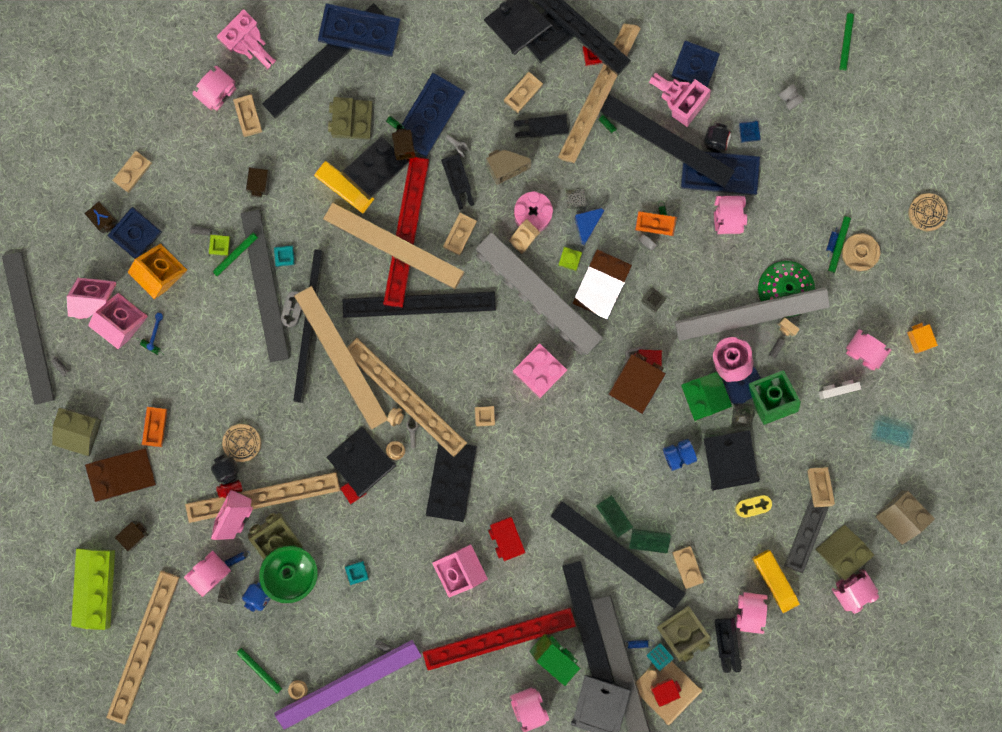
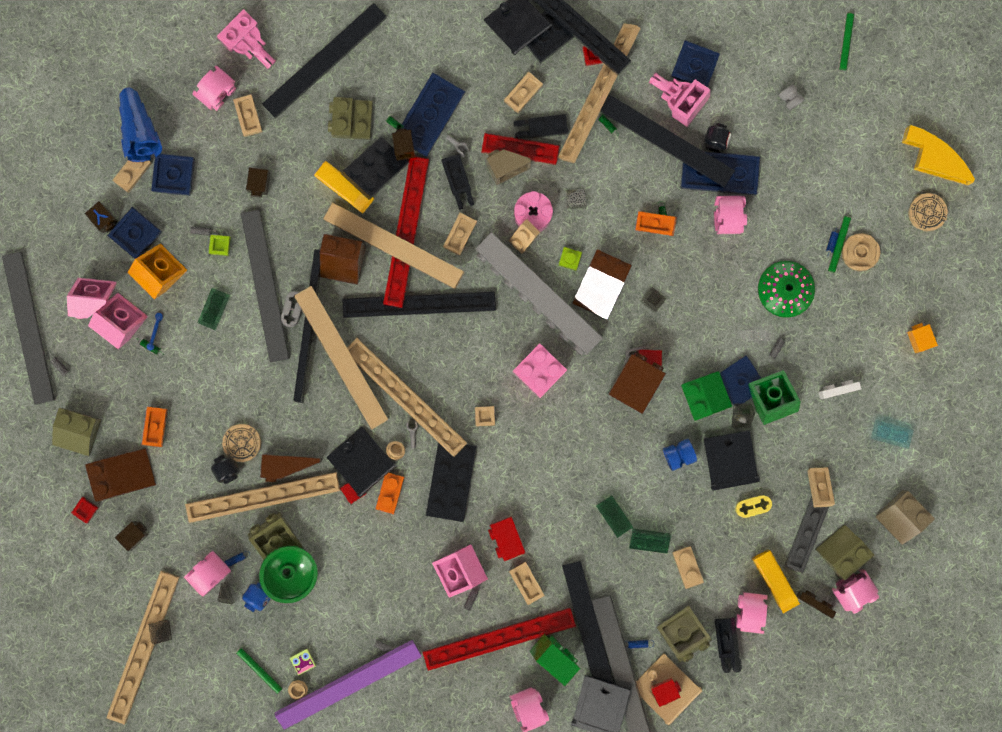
(84, 510): none -> red tile
(93, 589): lime slope -> none
(137, 128): none -> blue cone
(160, 632): none -> clear smoke plate
(173, 174): none -> dark blue plate
(213, 309): none -> clear green plate
(223, 490): red pin -> none
(231, 516): bright pink slope -> none
(235, 254): green bar -> none
(279, 467): none -> reddish brown slope
(284, 256): teal tile -> none
(303, 661): none -> tile
(341, 259): none -> reddish brown slope
(356, 573): teal tile -> none
(359, 30): dark blue plate -> none
(389, 493): none -> orange plate
(395, 416): tan plate -> none
(471, 598): none -> light grey piece
(526, 583): none -> tan plate
(534, 150): none -> red tile
(586, 223): blue slope -> none
(618, 554): black tile -> none
(647, 242): light grey tile -> none
(660, 657): teal tile -> none
(735, 369): bright pink brick -> none
(749, 131): clear blue tile -> none
(752, 314): light grey tile -> none
(787, 327): tan plate -> none
(824, 607): none -> dark brown plate
(868, 350): bright pink brick -> none
(937, 157): none -> yellow slope

